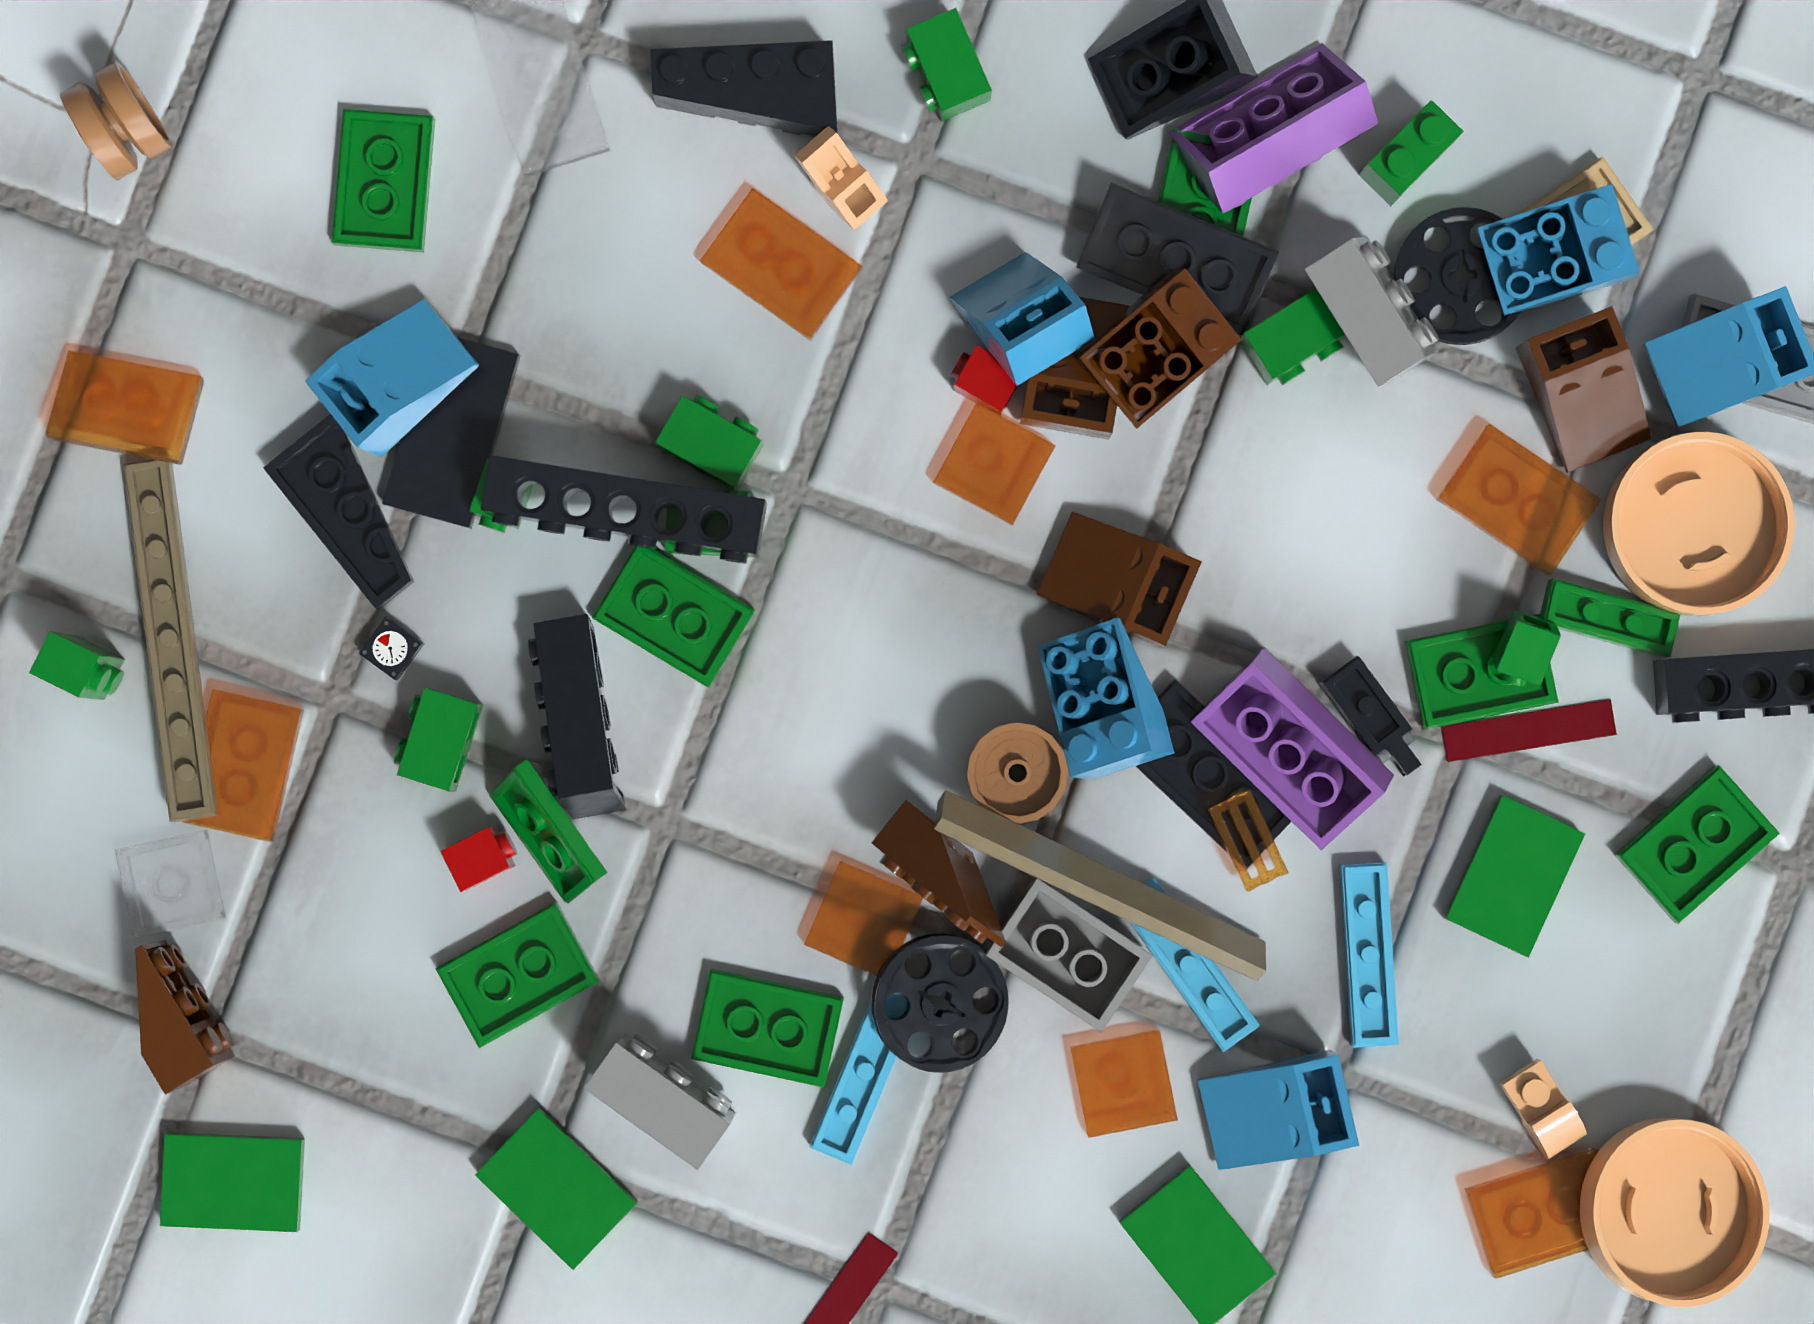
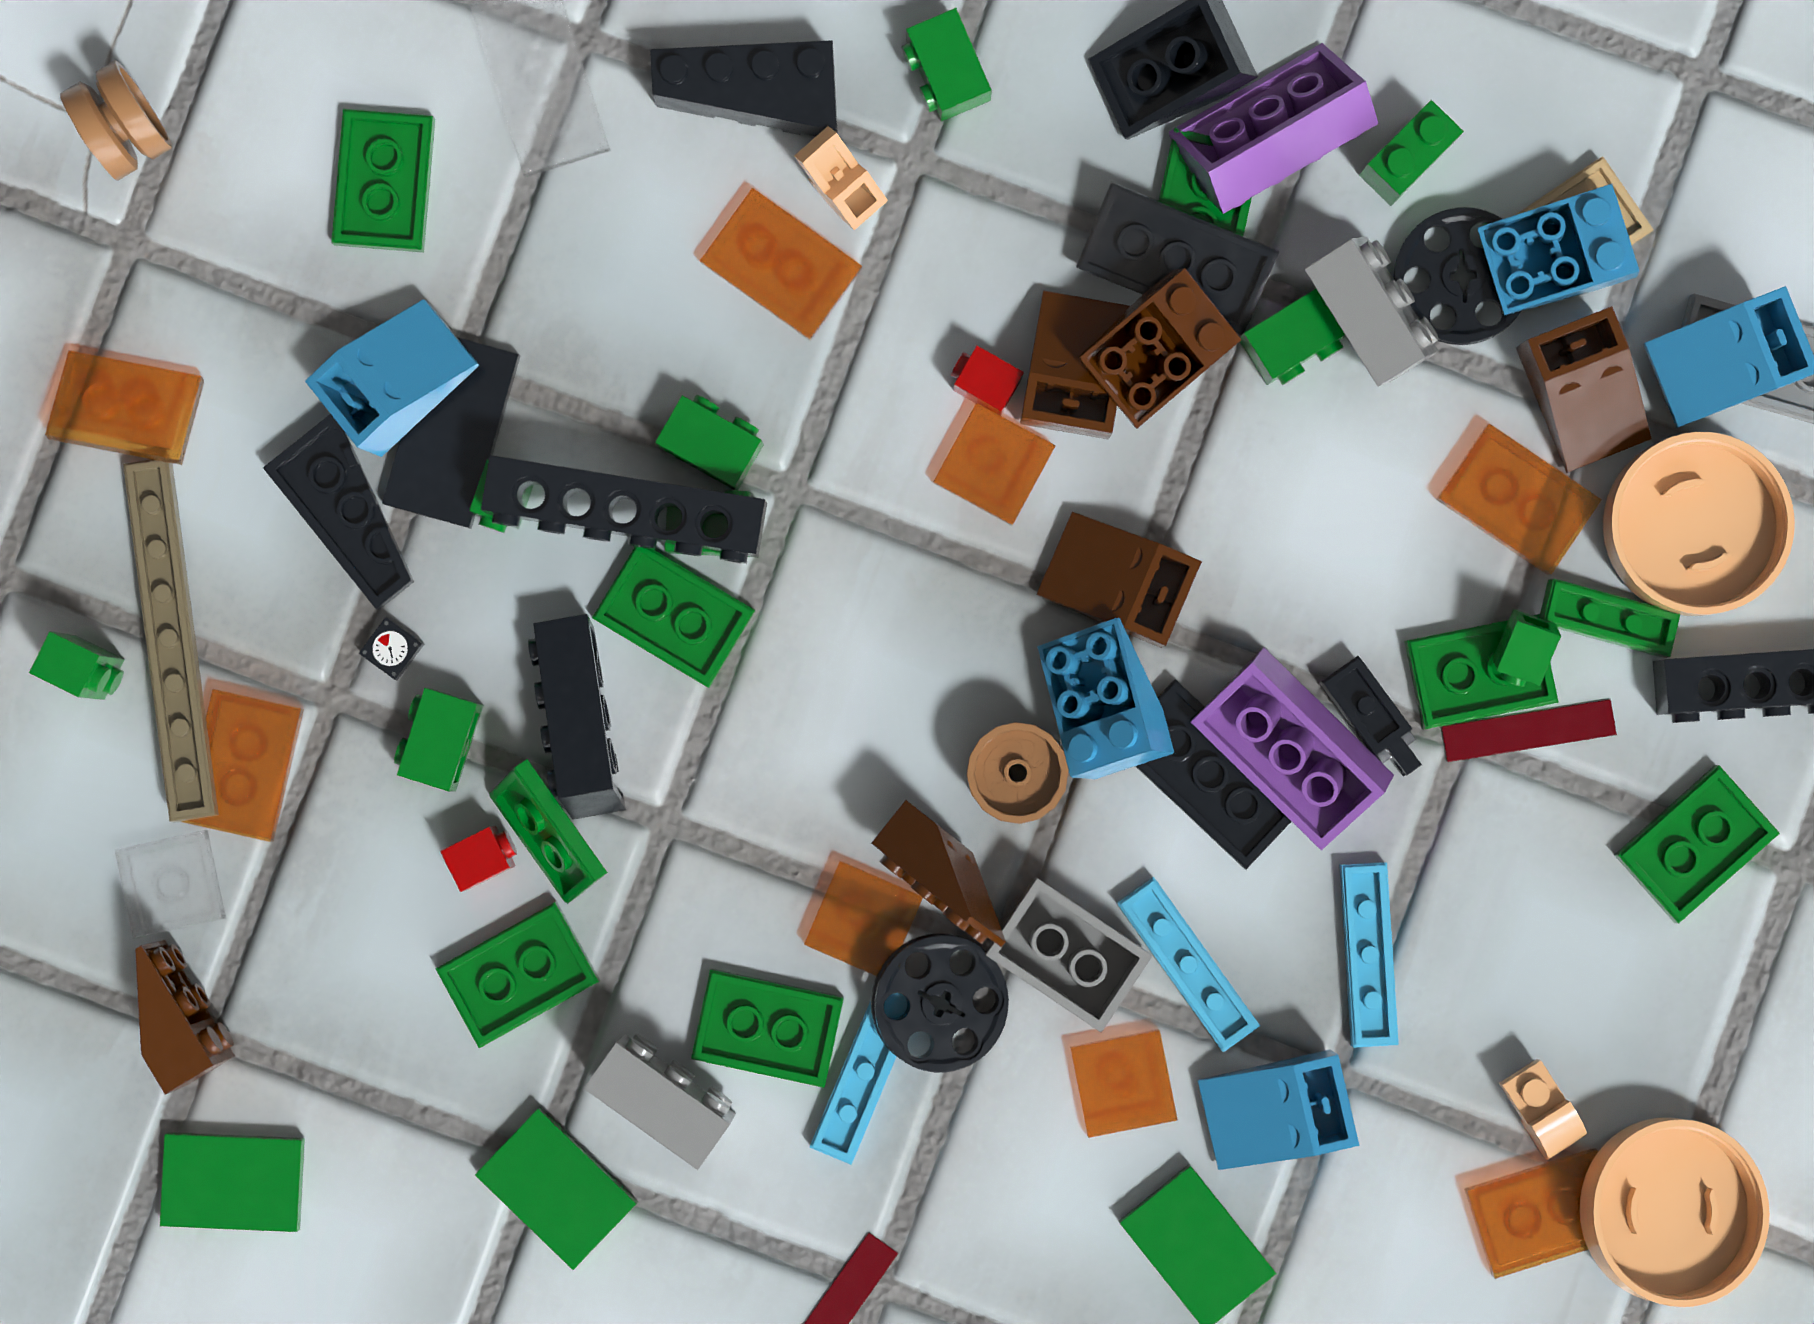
(1025, 316): dark azure slope -> none
(1100, 885): dark tan tile -> none
(1264, 876): clear orange tile -> none
(1514, 876): green tile -> none

